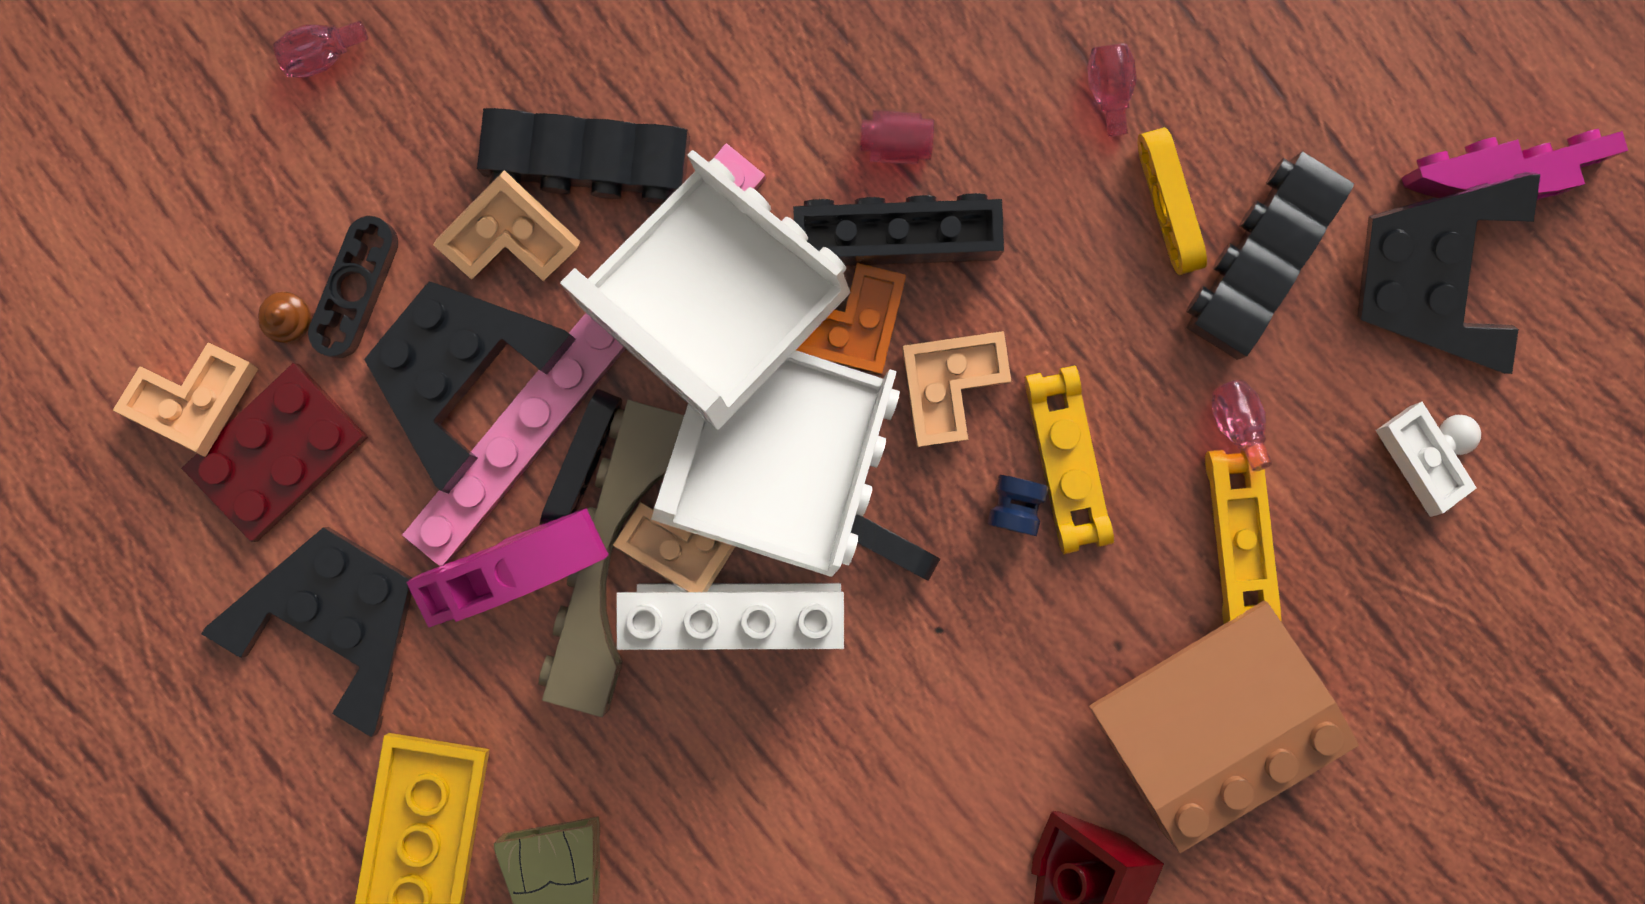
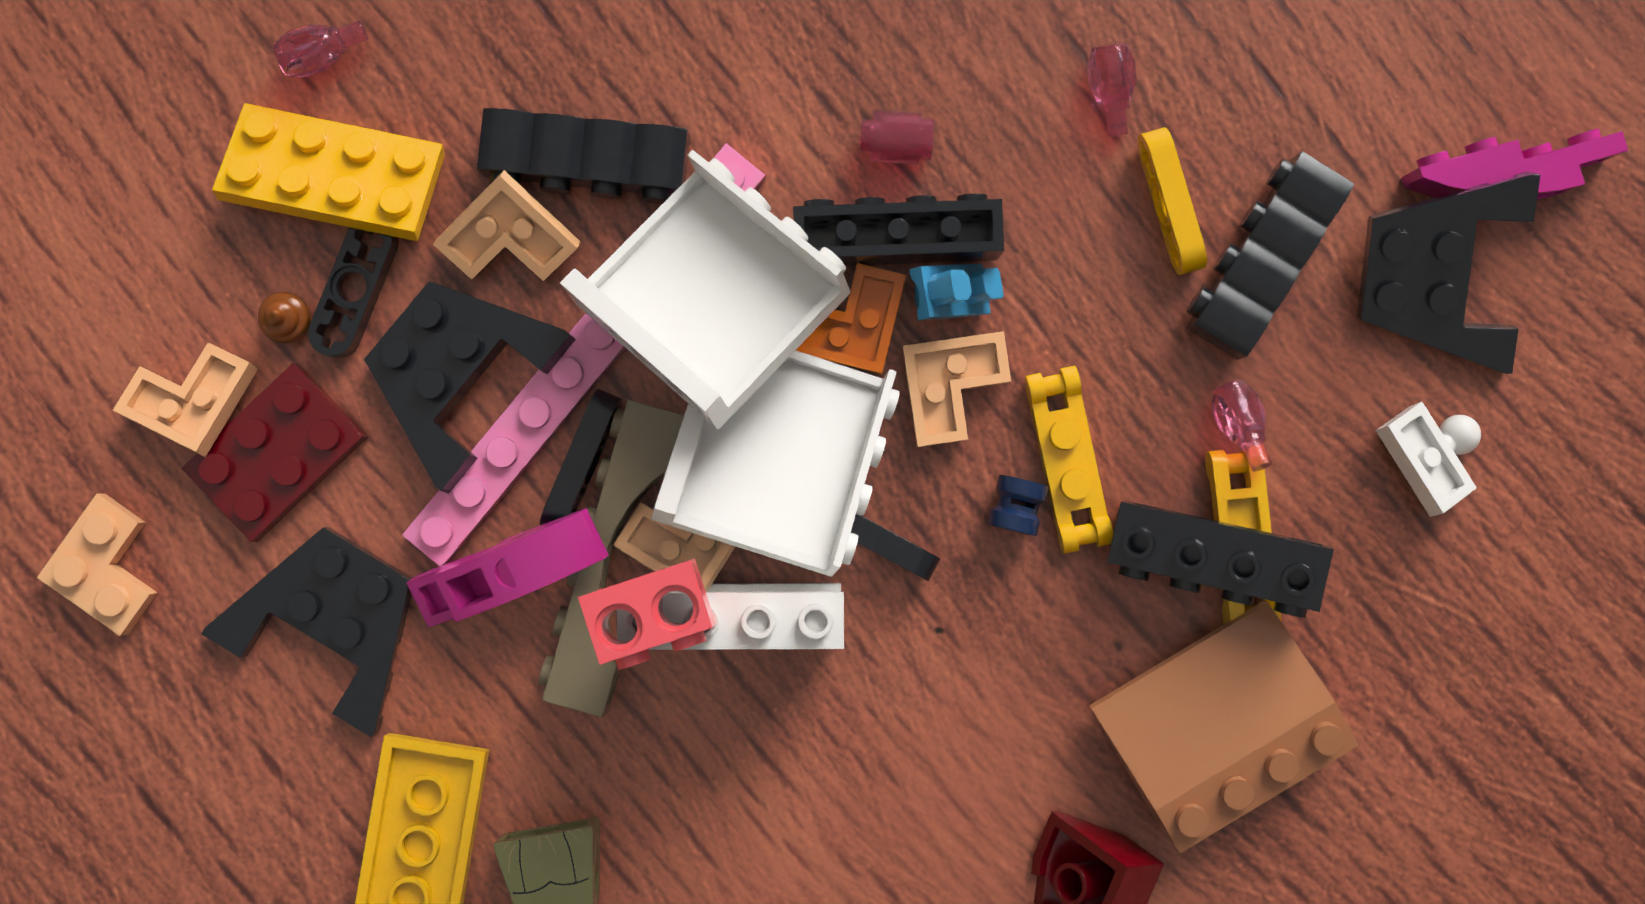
(87, 567): none -> light nougat plate
(329, 172): none -> yellow plate
(644, 600): none -> coral brick
(955, 290): none -> dark azure hips
(1220, 556): none -> black brick

